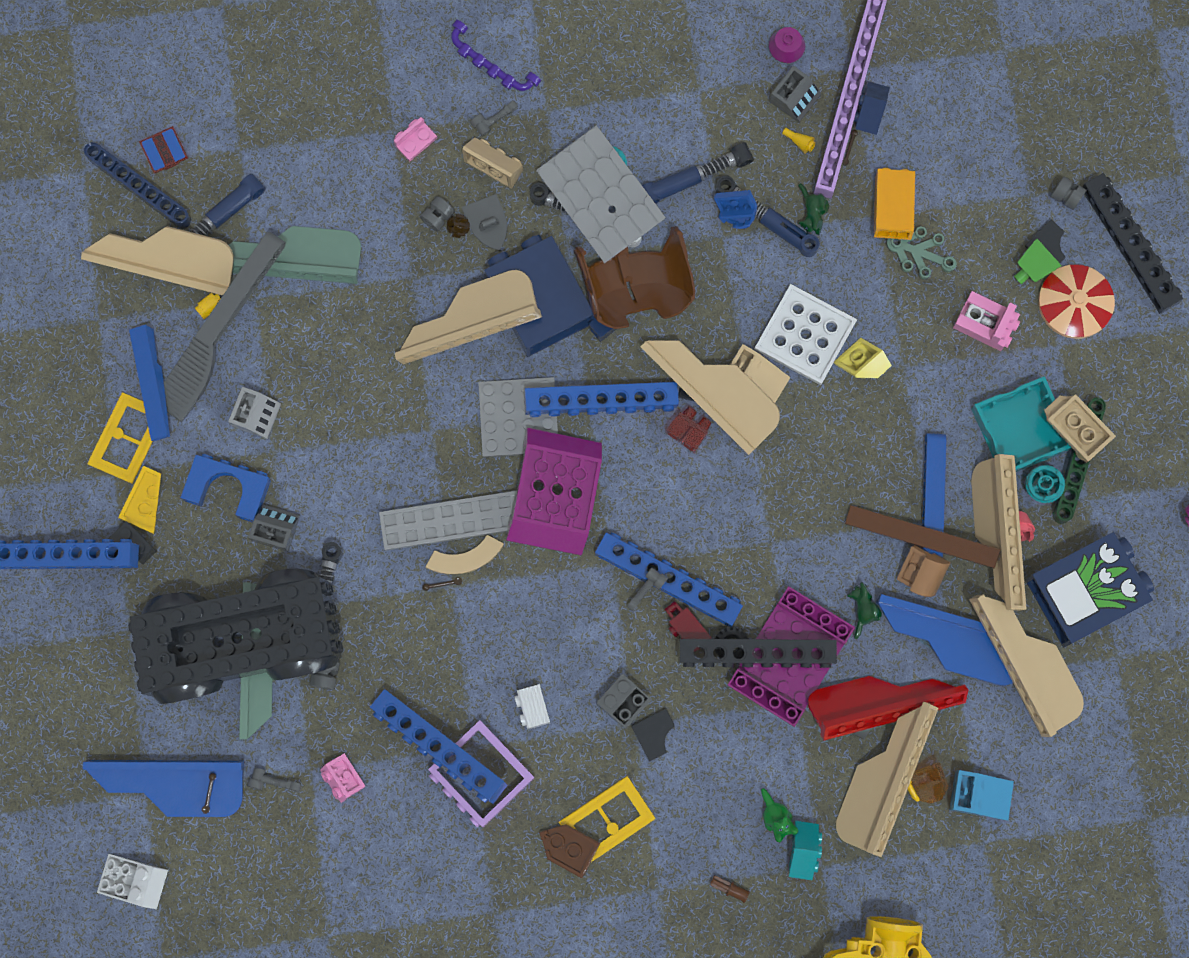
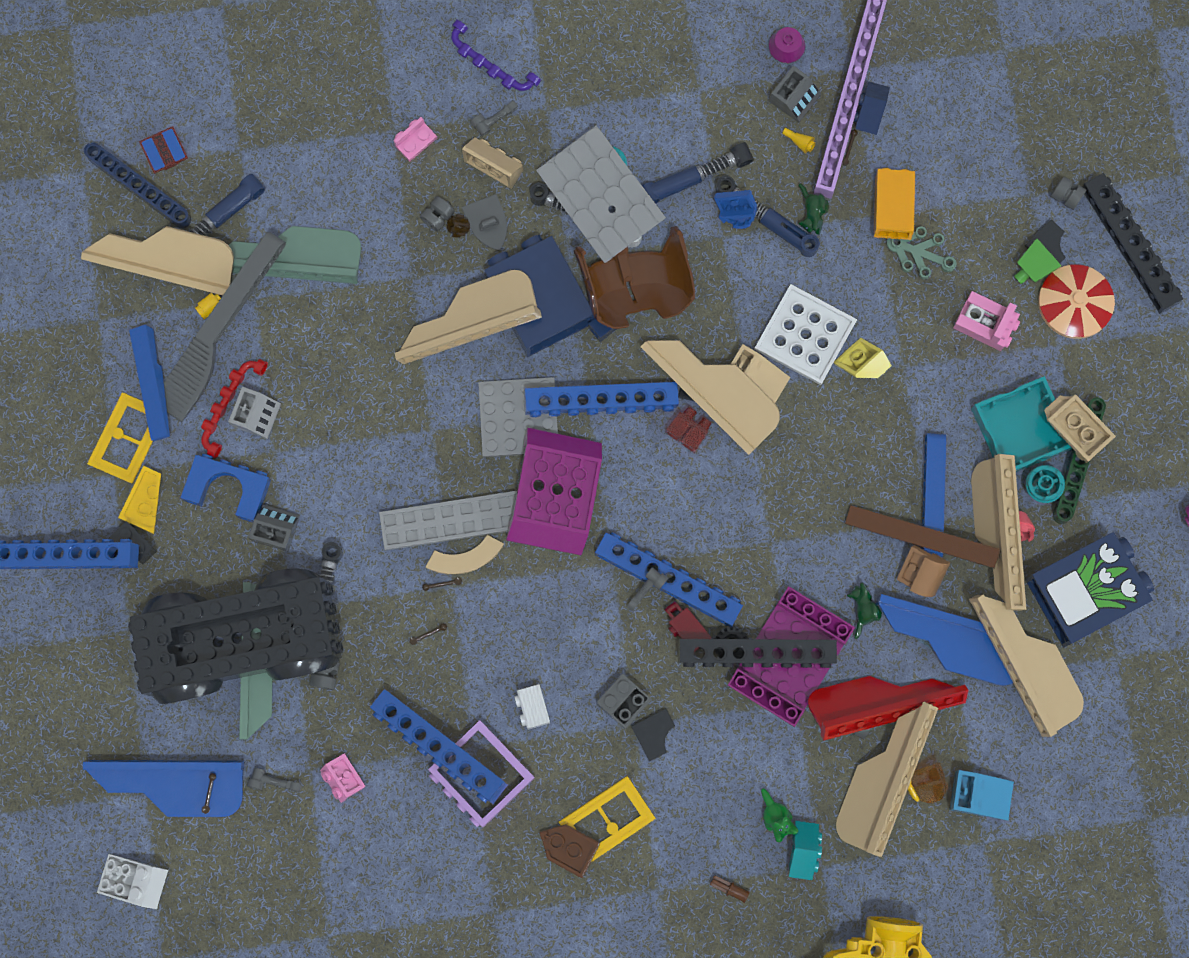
(228, 394): none -> red bar
(413, 640): none -> dark brown hinge

